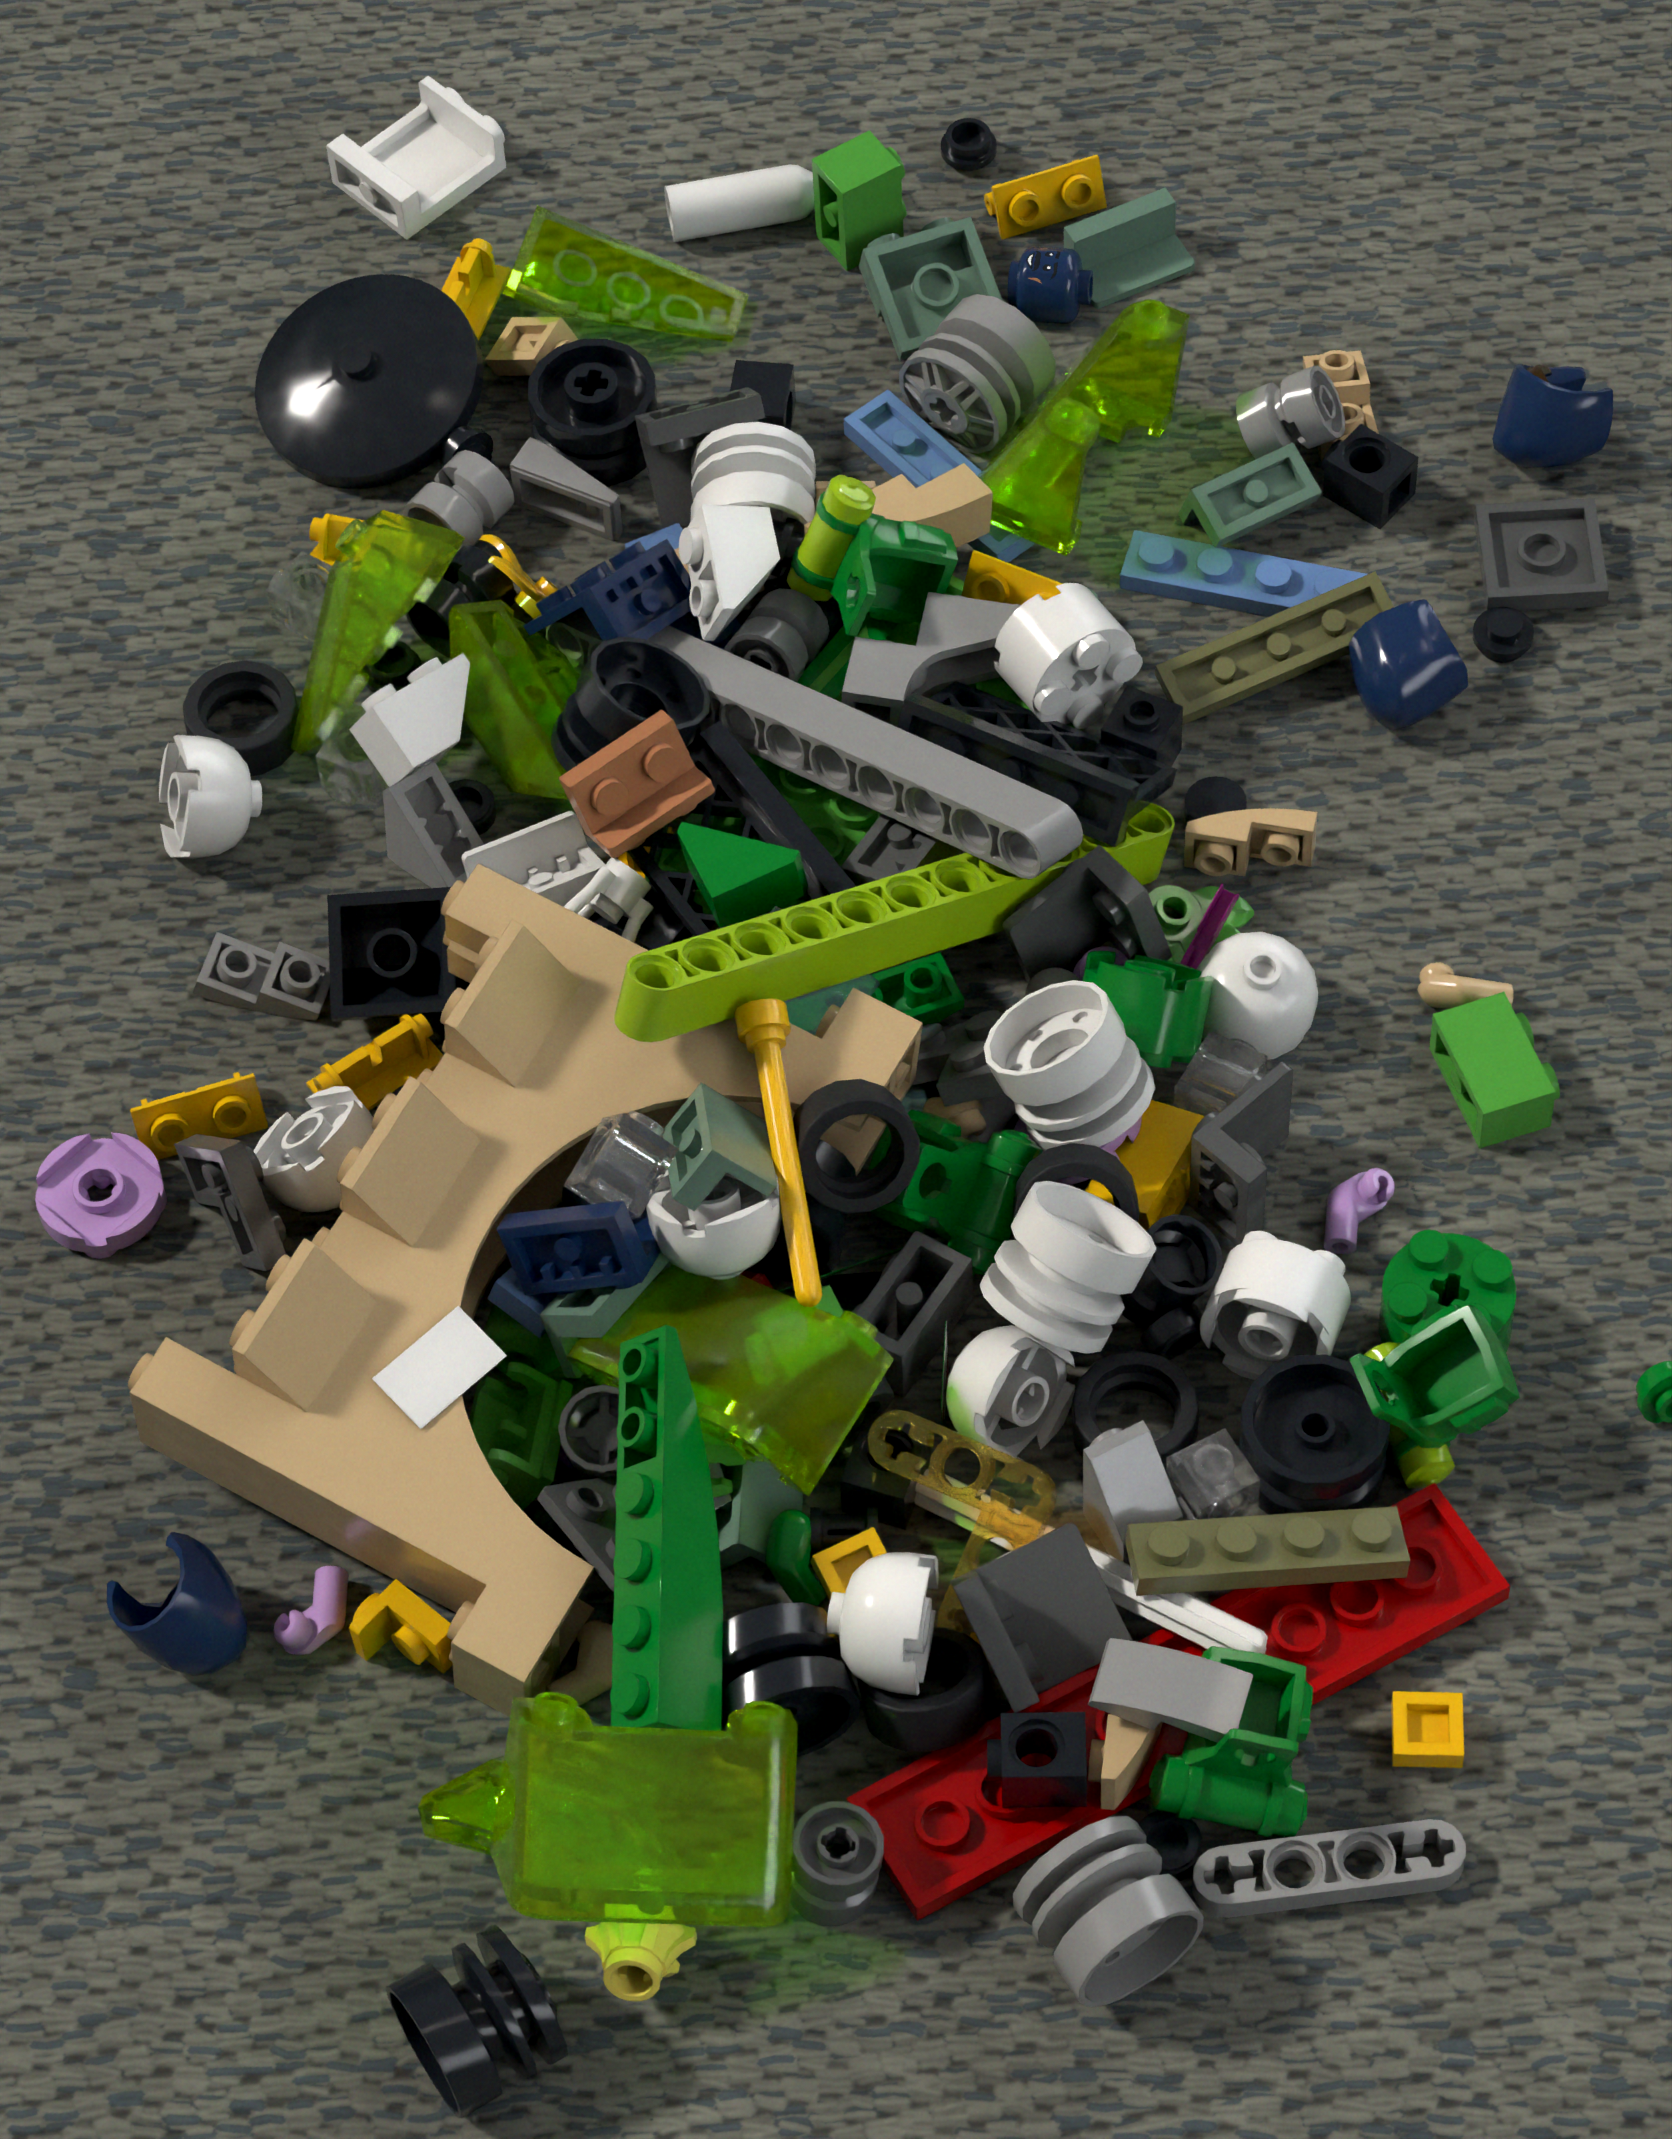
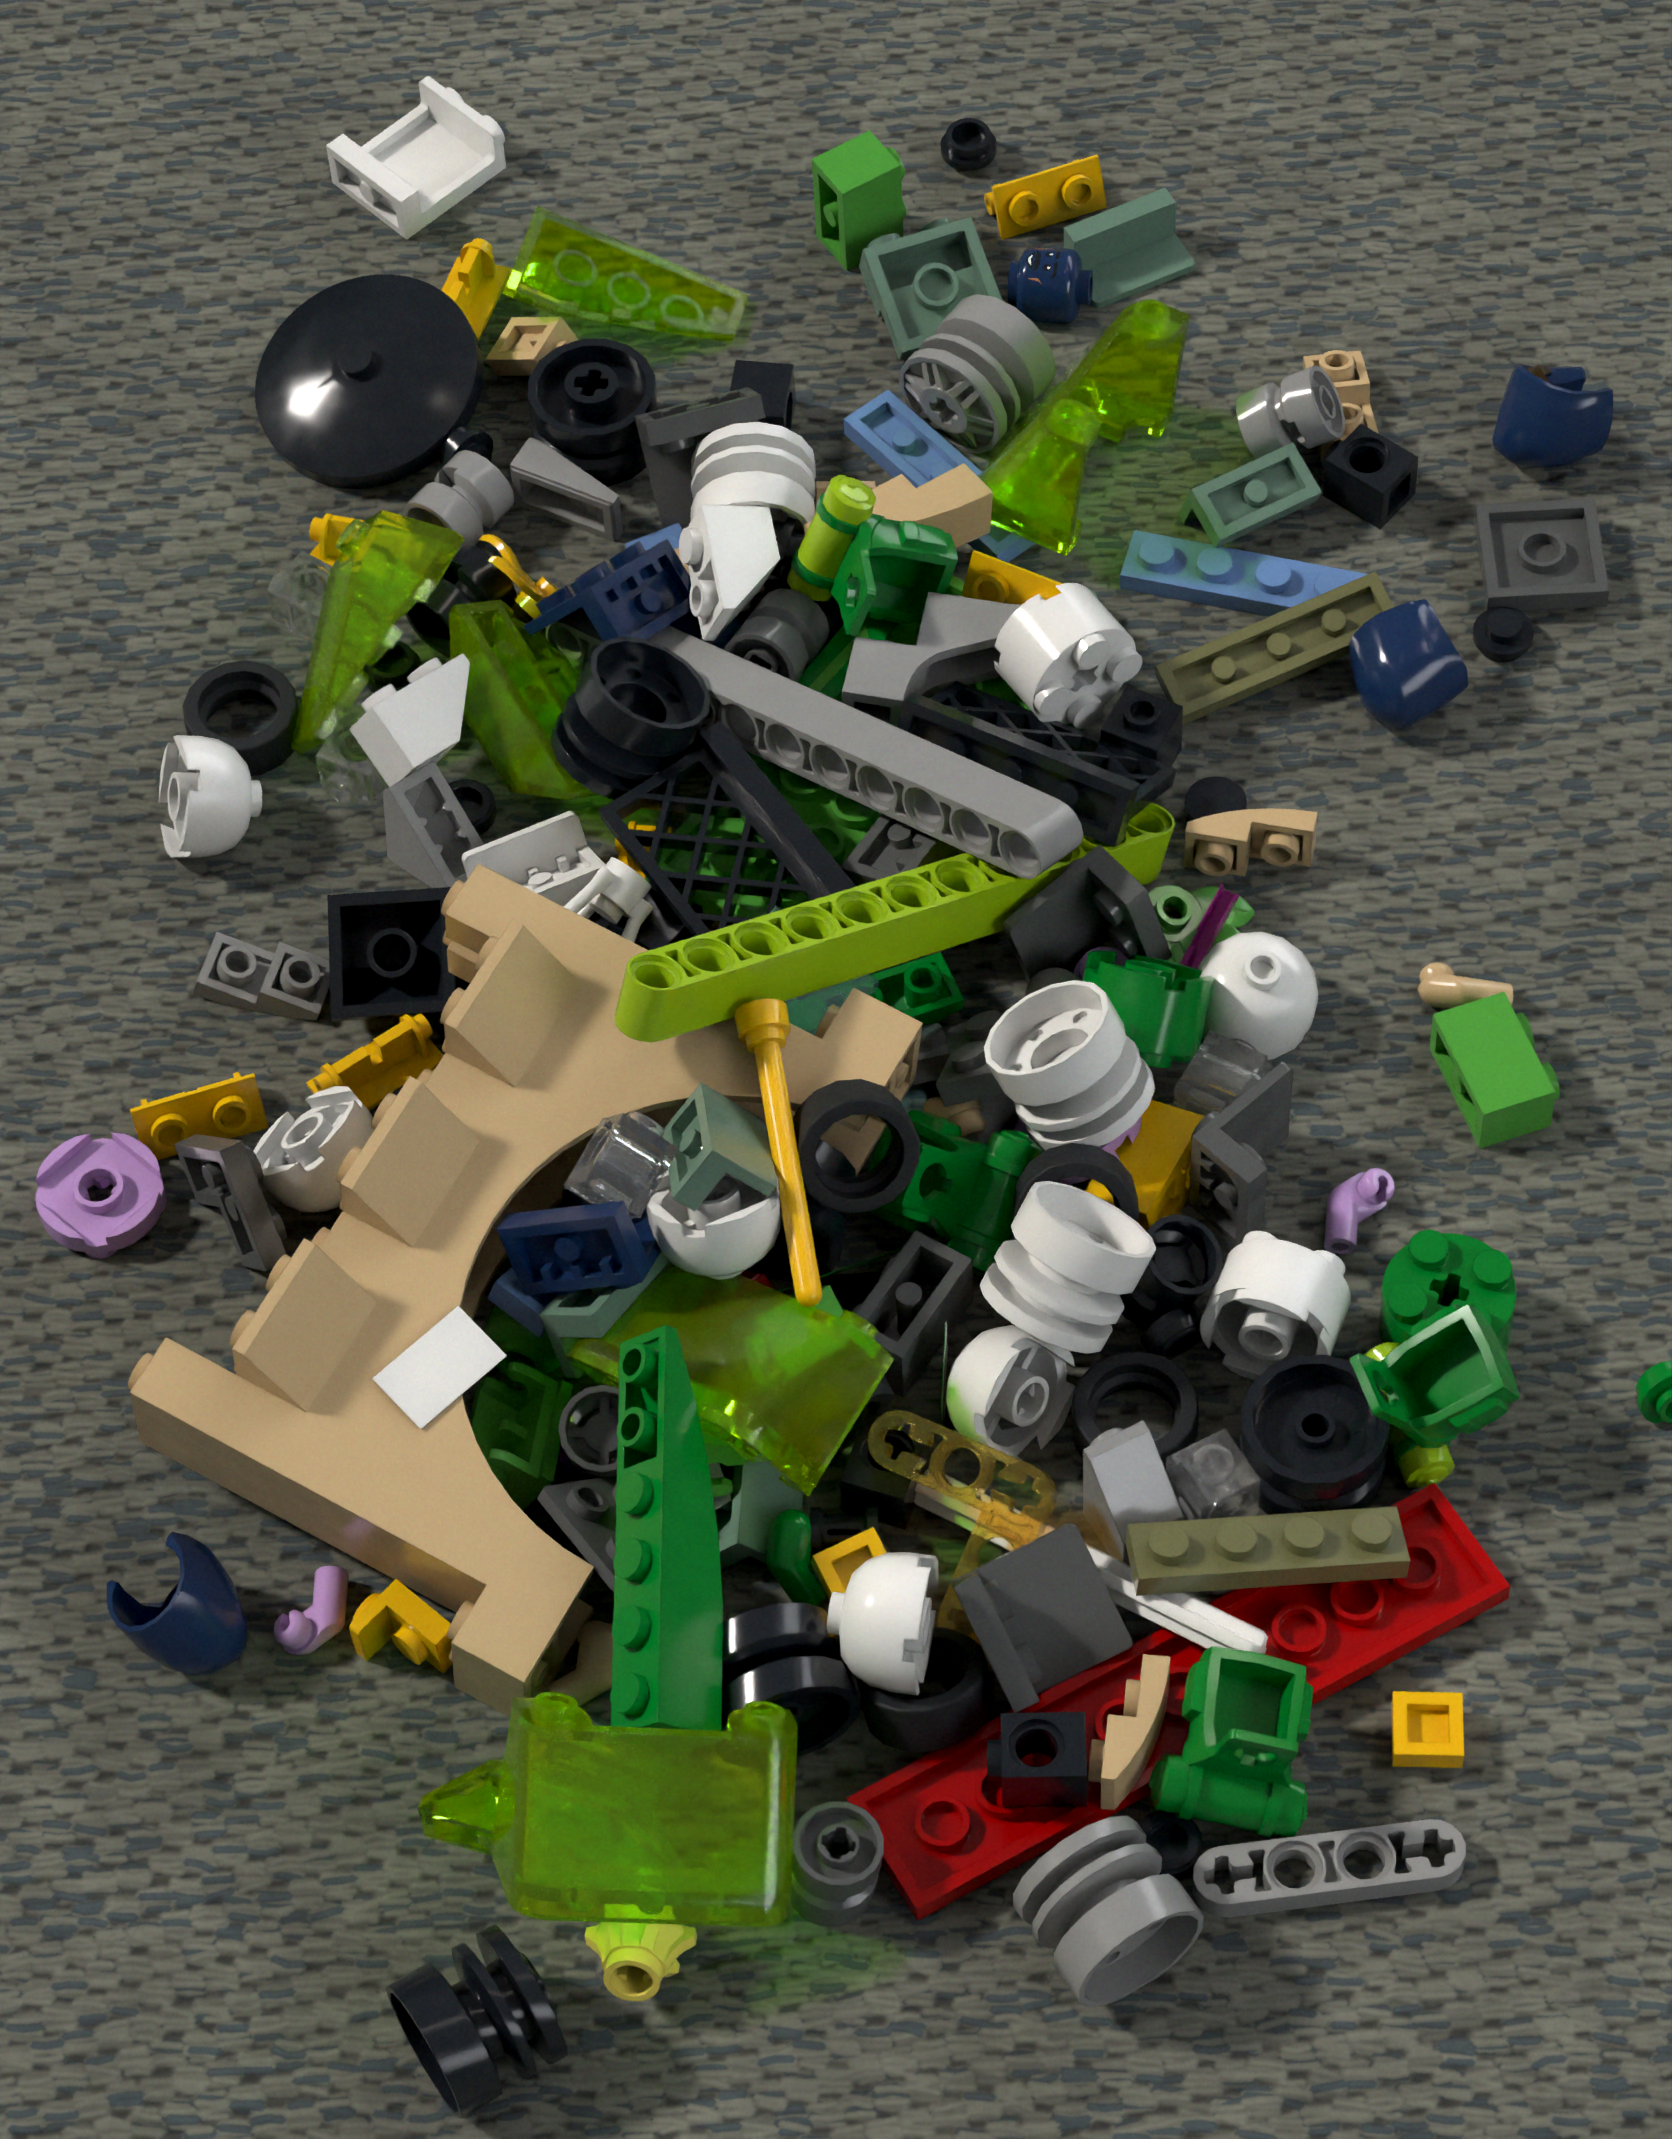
(635, 785): nougat bracket -> none
(739, 201): white piece -> none
(741, 874): green slope -> none
(1170, 1687): light grey slope -> none

